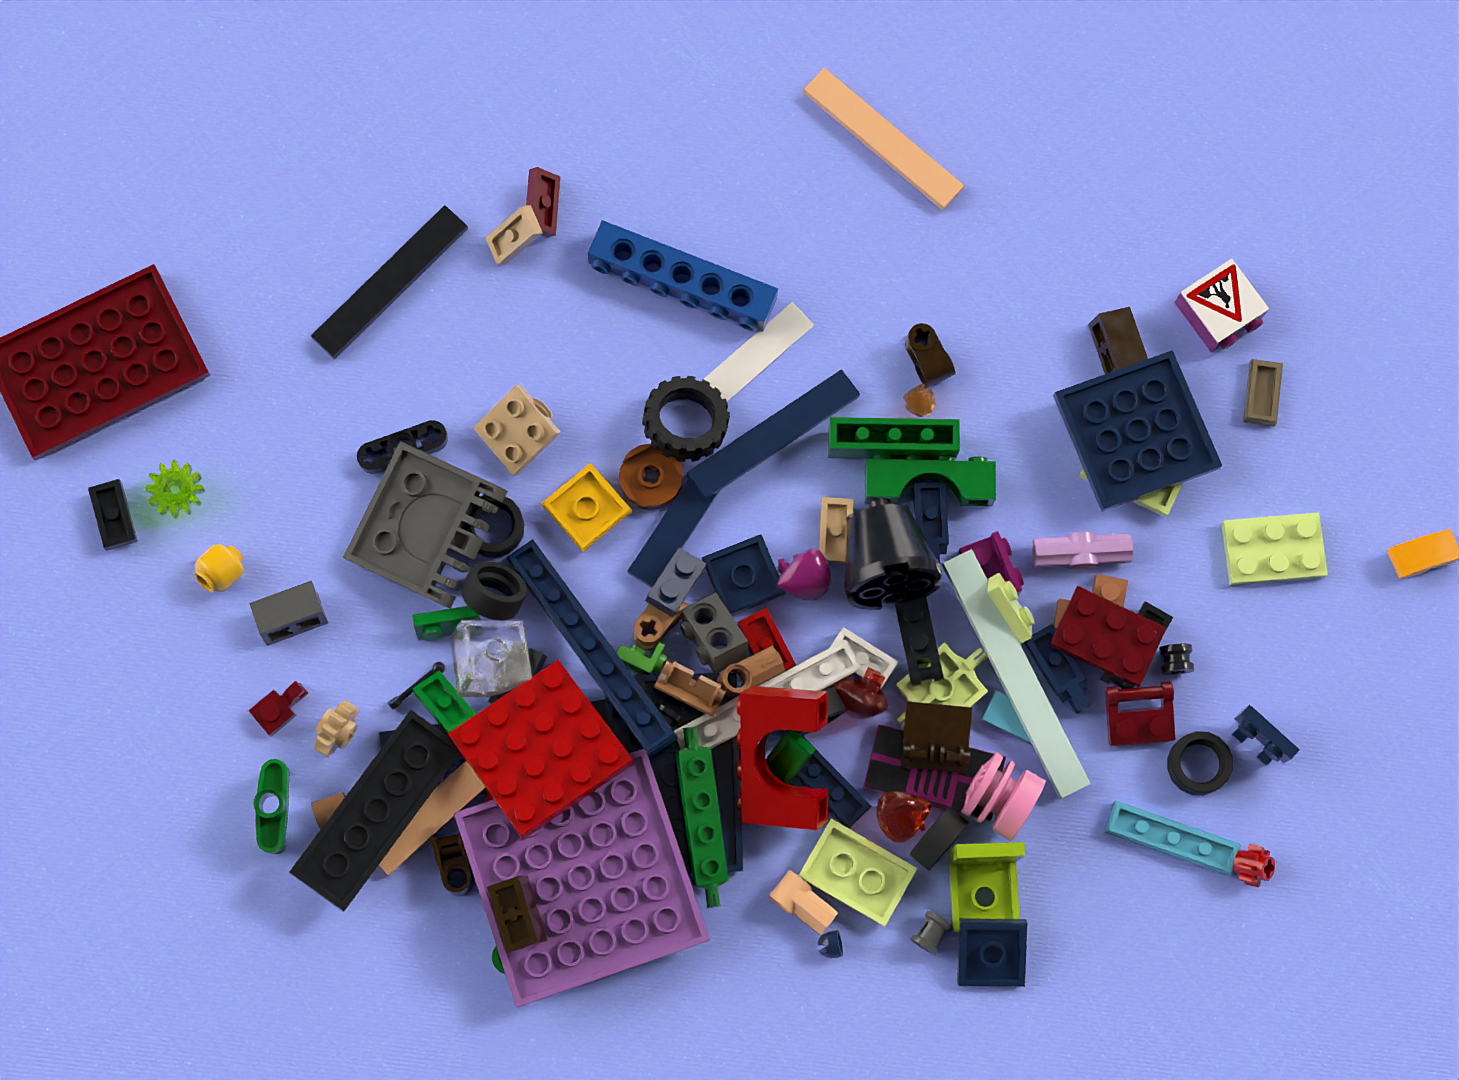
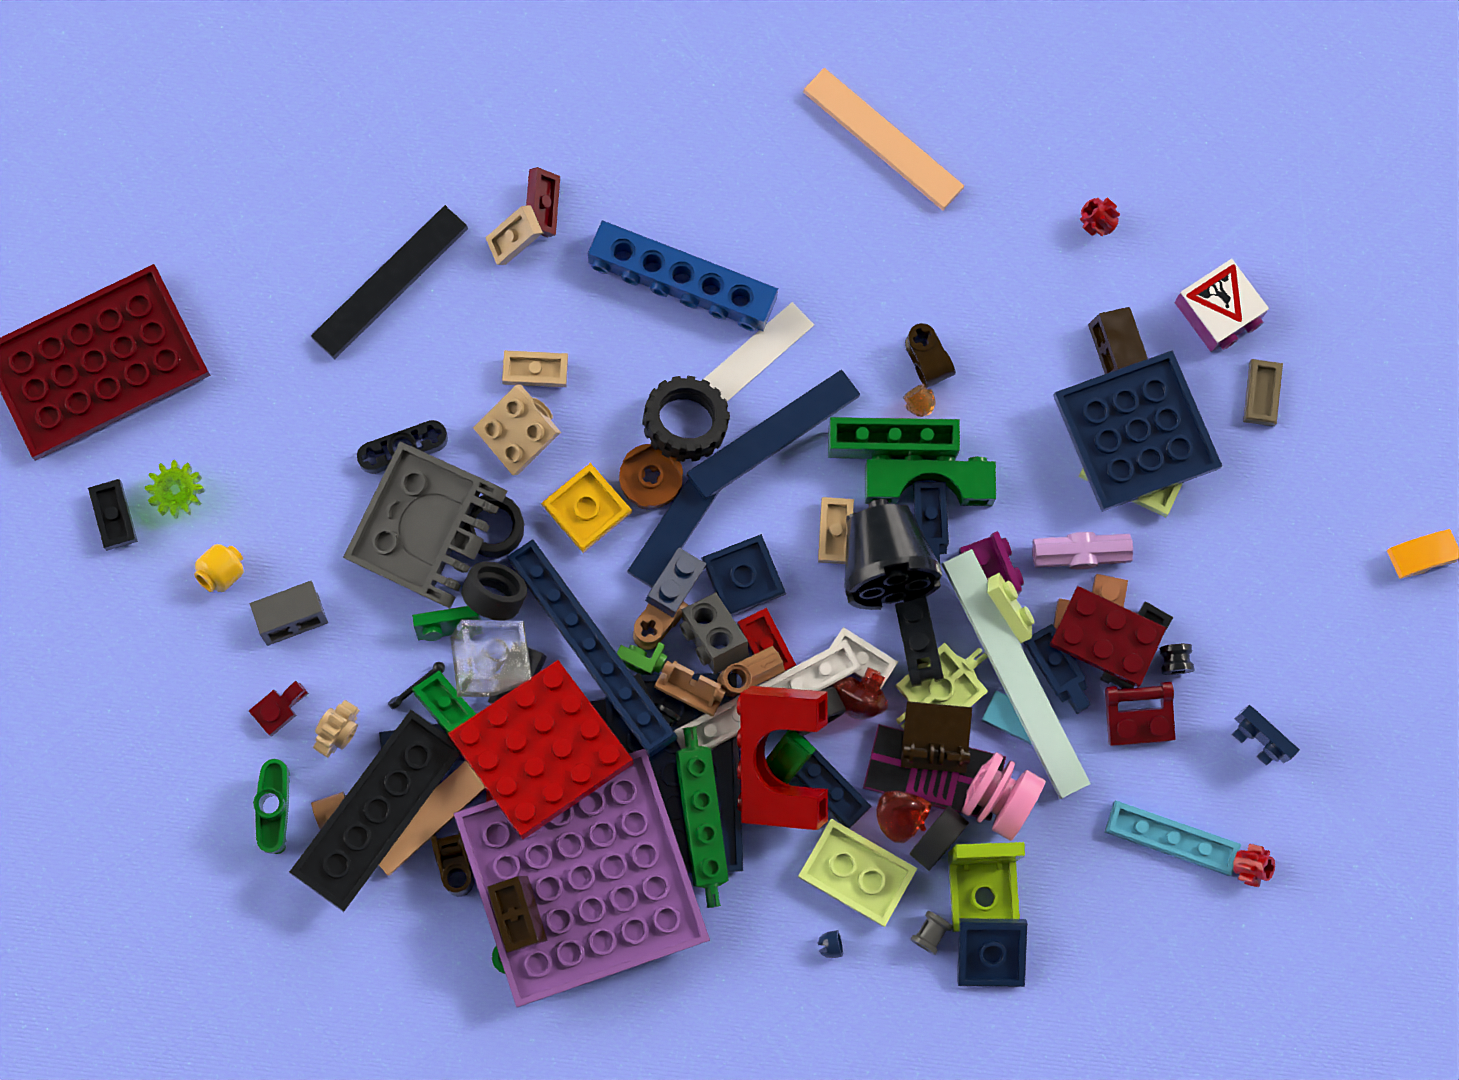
(535, 368): none -> tan plate
(796, 898): light nougat piece -> none
(806, 576): magenta piece -> none
(1099, 216): none -> red gear
(1217, 745): black tyre -> none
(1274, 548): yellowish green plate -> none

